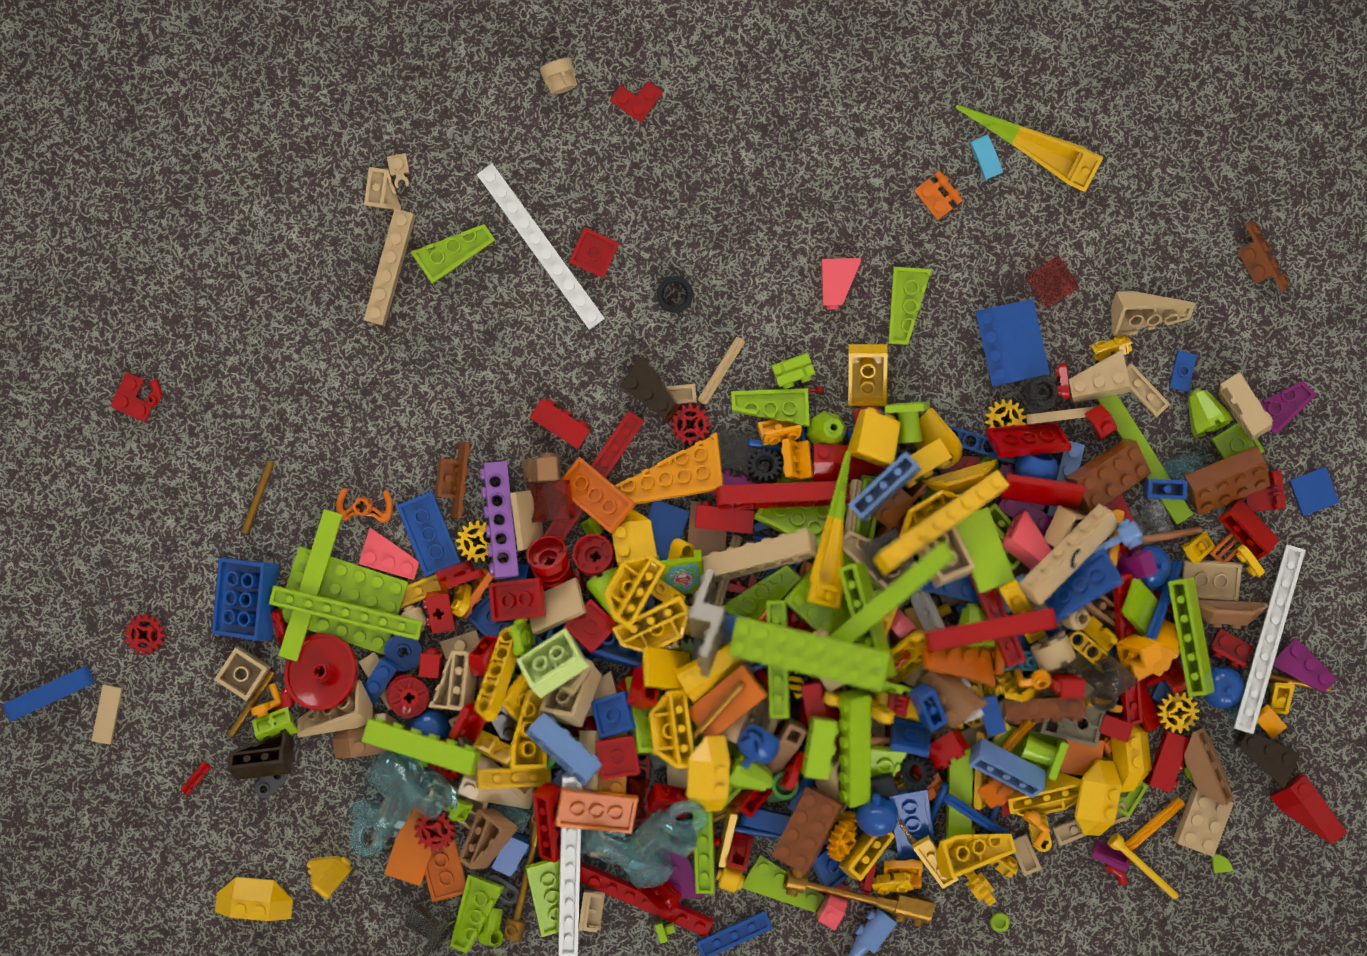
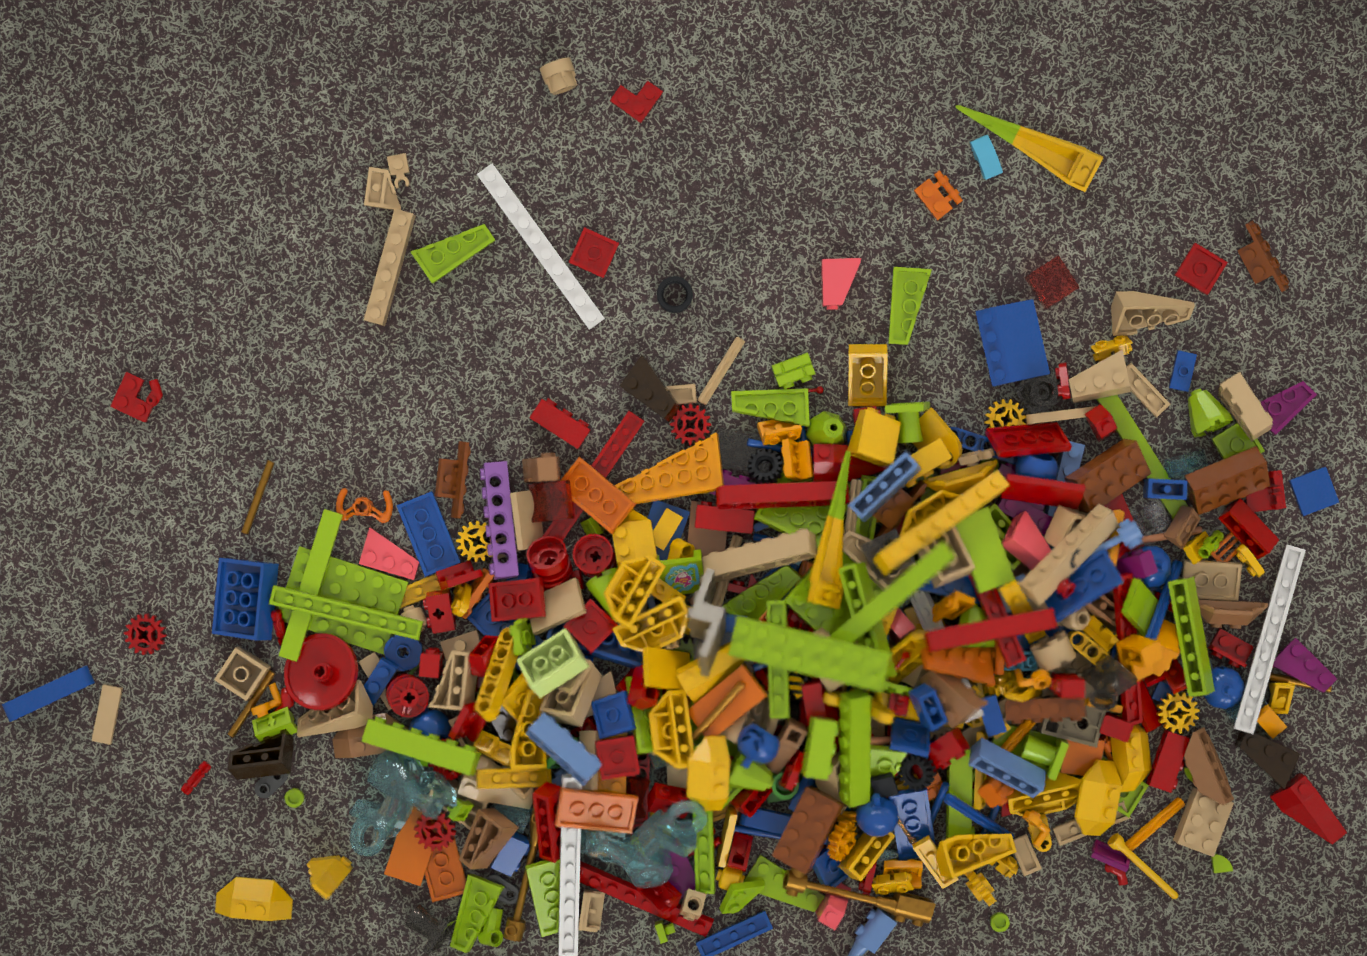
(294, 797): none -> lime tile
(666, 527): none -> yellow tile
(696, 897): none -> tan brick
(740, 895): none -> lime wing
(952, 606): none -> light orange bracket
(973, 458): none -> tan plate
(1065, 588): none -> red bush
(1182, 526): none -> medium nougat slope
(1200, 268): none -> red tile
(1206, 550): none -> lime pin

